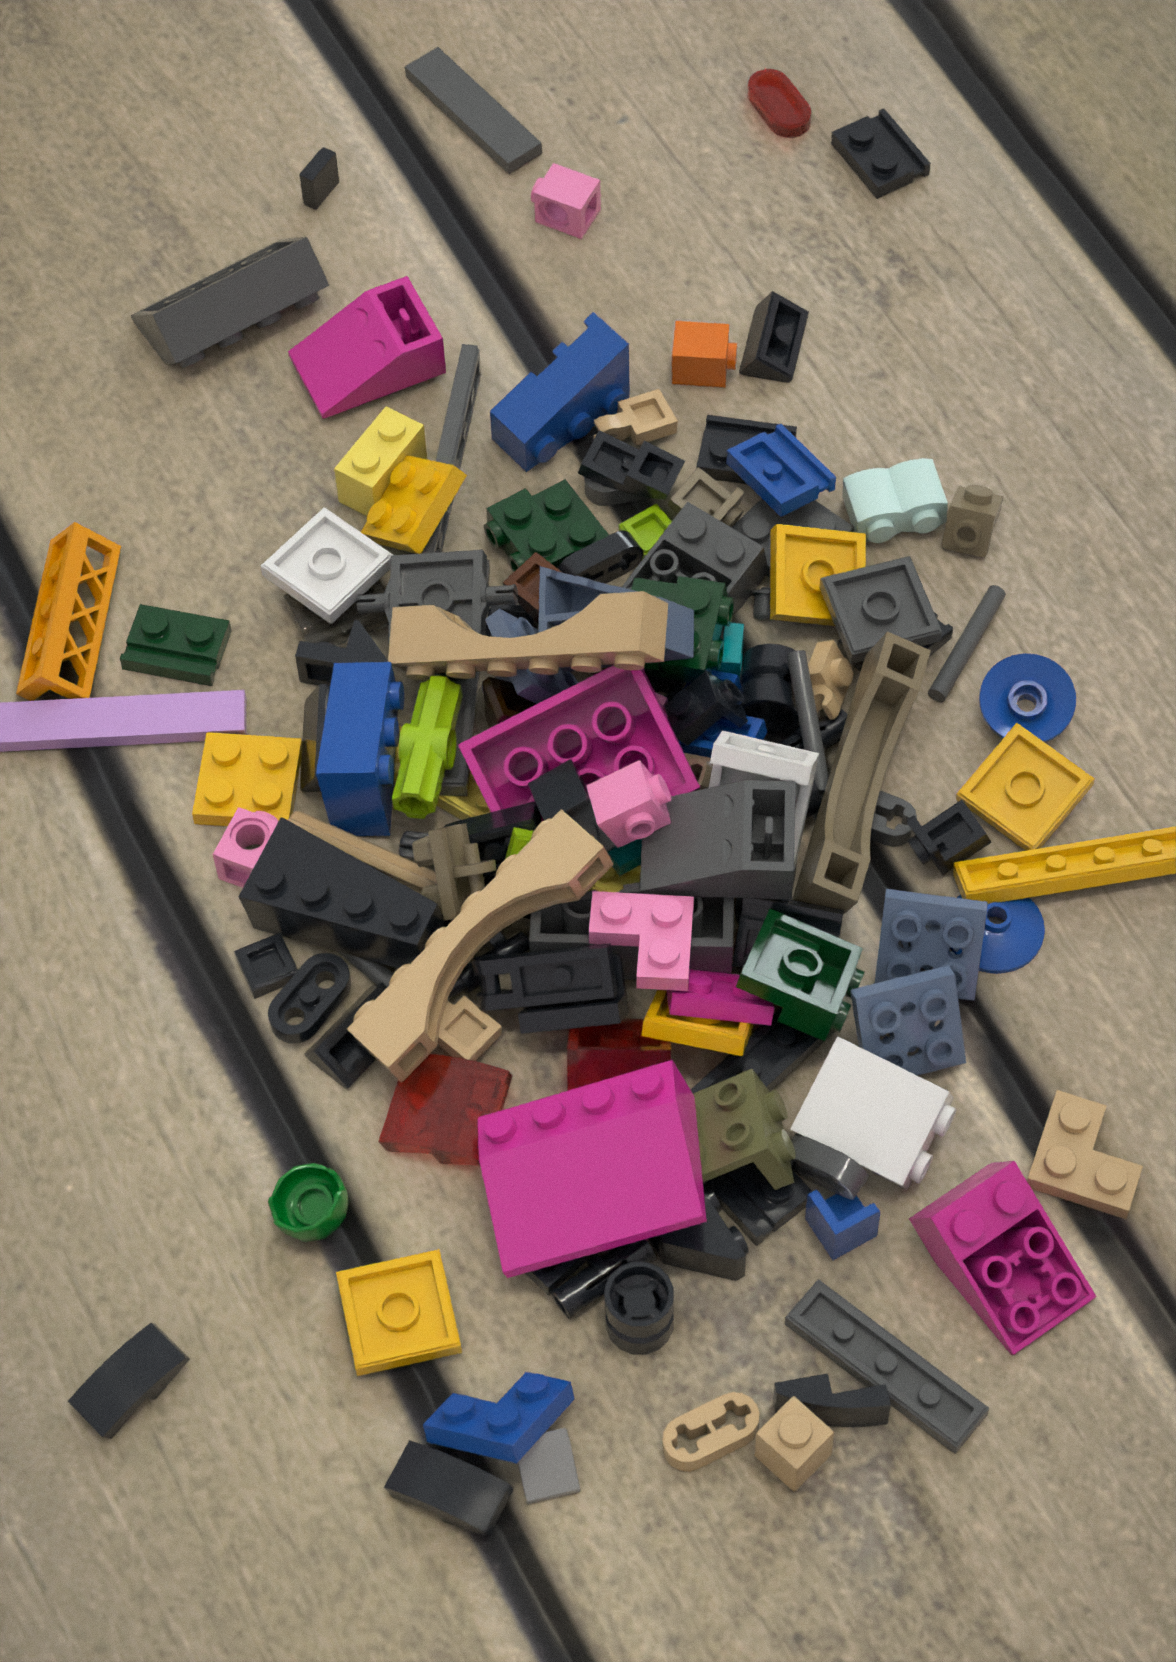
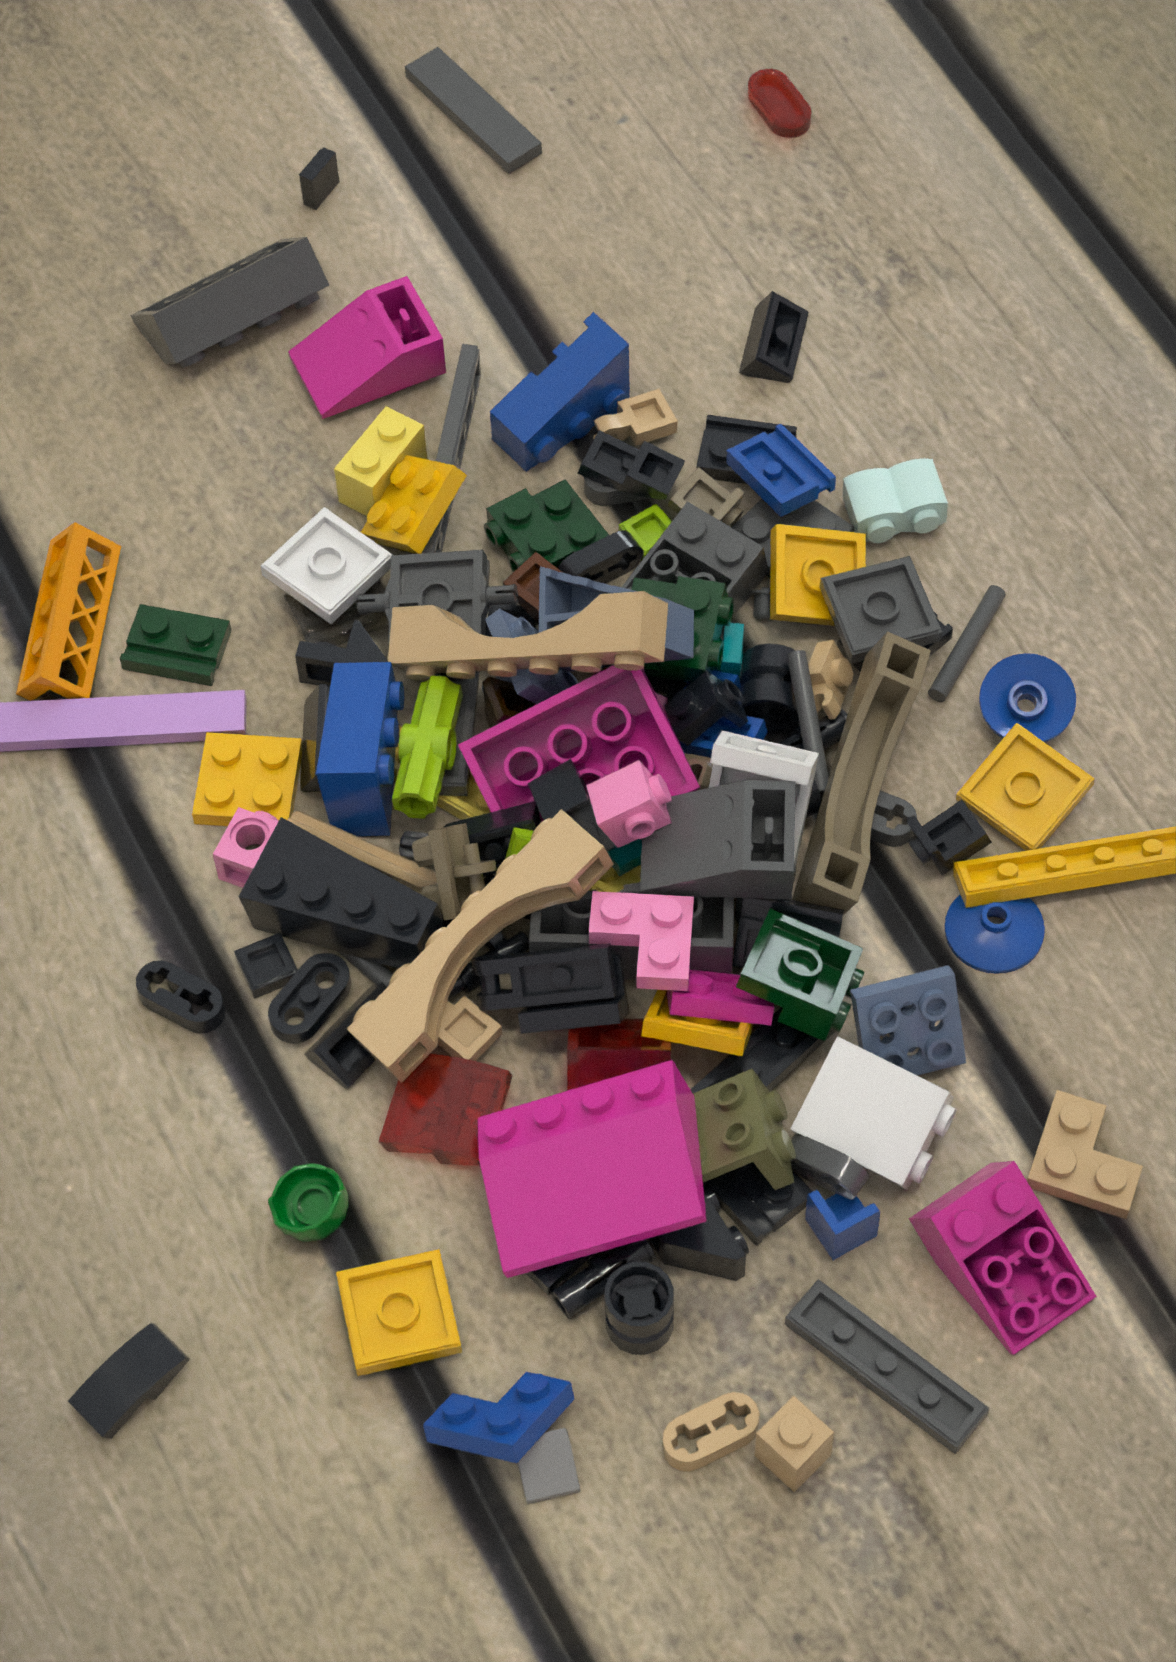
(175, 1005): none -> black beam
(449, 1487): black slope -> none
(566, 200): bright pink brick -> none
(702, 354): orange brick -> none
(843, 1409): black slope -> none
(880, 153): black plate -> none
(932, 928): sand blue plate -> none
(971, 520): dark tan bracket -> none

